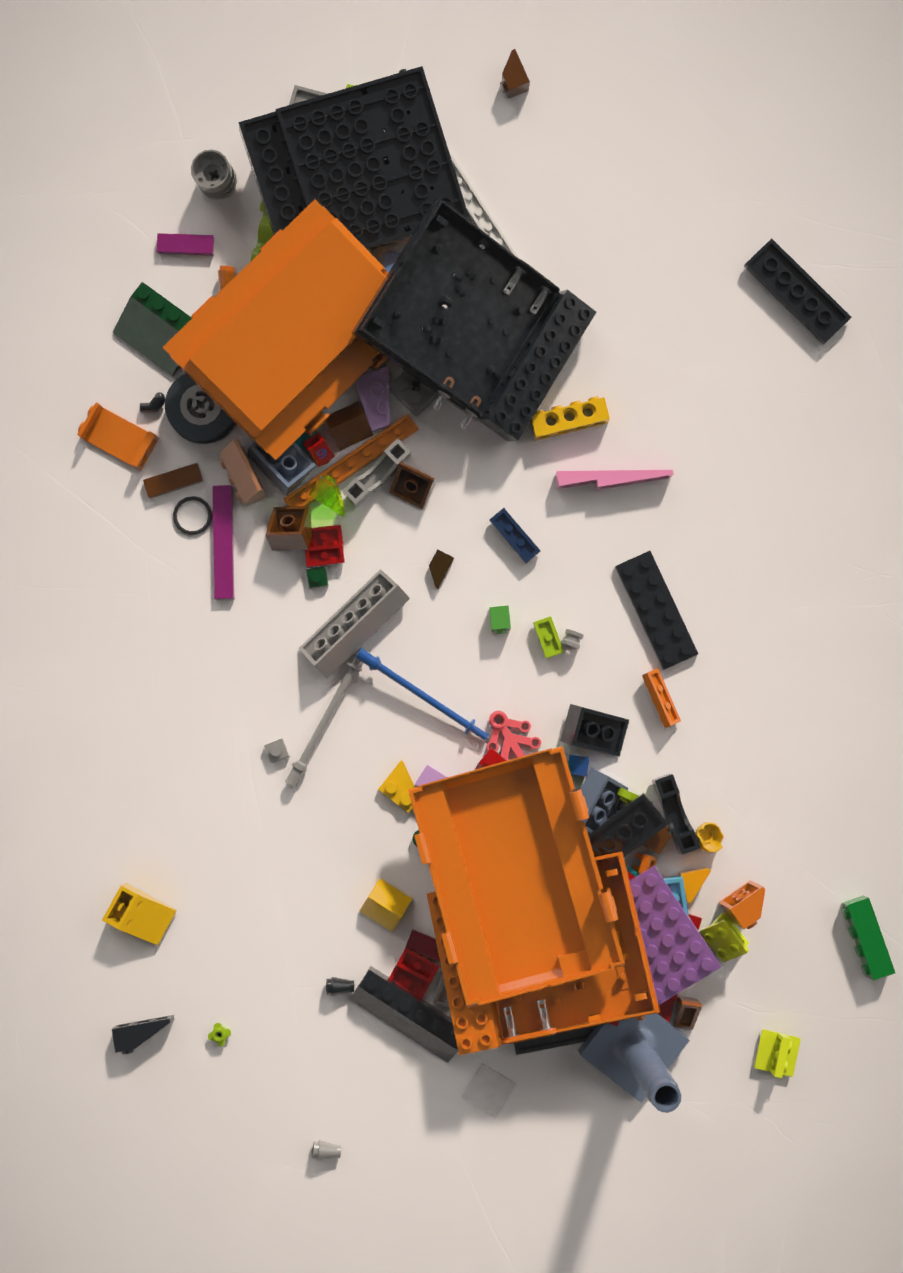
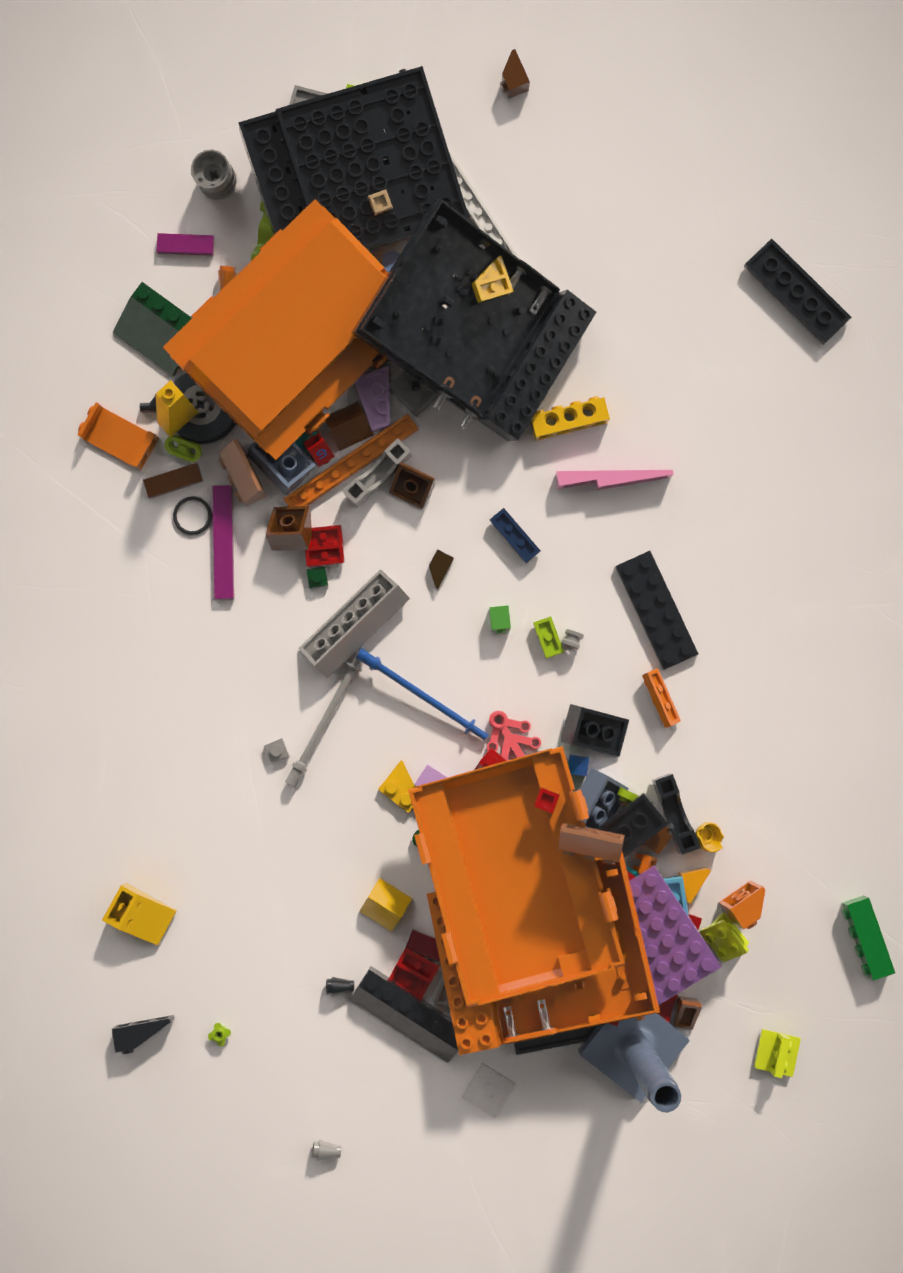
(173, 409): none -> yellow slope
(184, 448): none -> lime plate
(328, 494): clear neon green slope -> none
(380, 202): none -> tan tile
(492, 282): none -> yellow wing
(546, 800): none -> red plate
(590, 843): none -> nougat slope

